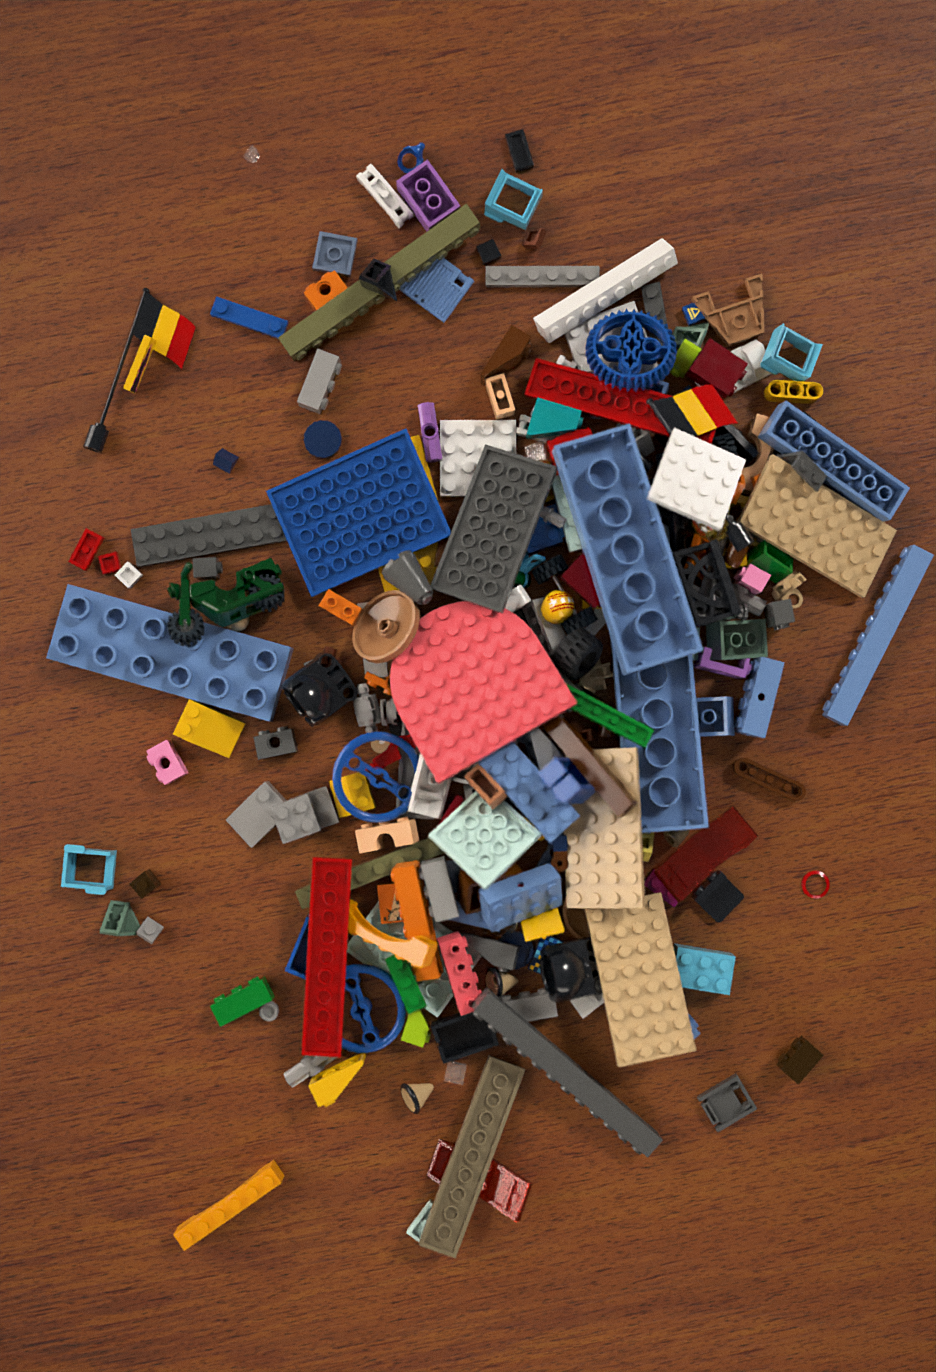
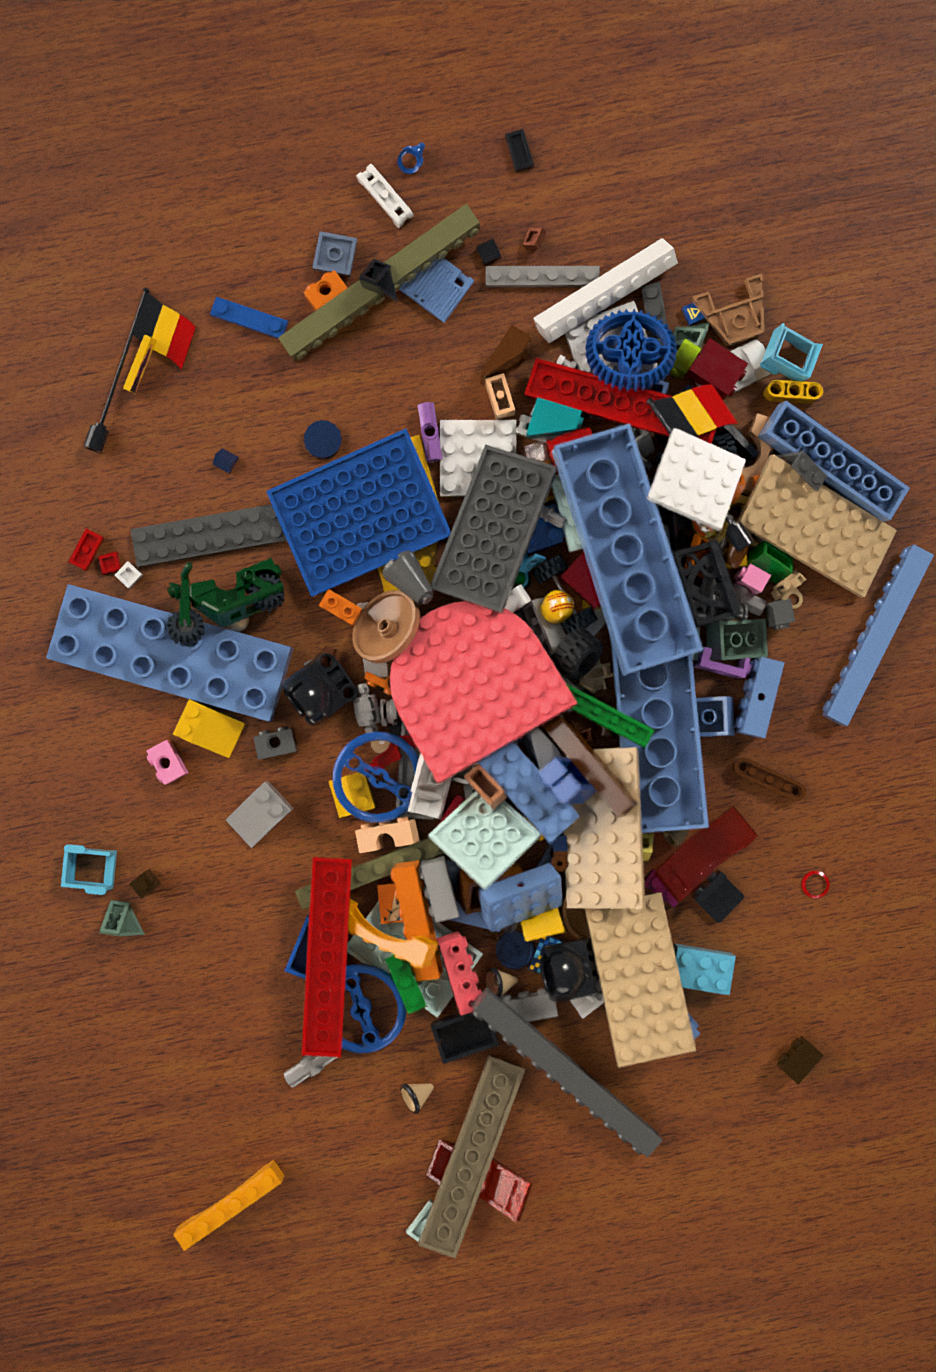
(149, 930): light grey plate -> none
(207, 568): dark grey brick -> none
(242, 1000): green brick -> none
(251, 154): clear hinge -> none
(269, 1011): light grey tile -> none
(304, 814): light grey bracket -> none
(319, 381): light grey brick -> none
(331, 1082): yellow slope -> none
(416, 1029): lime slope -> none
(427, 195): medium lavender brick -> none
(455, 1072): clear plate -> none
(495, 951): dark grey slope -> none
(500, 213): medium azure piece -> none
(723, 1105): dark grey container -> none

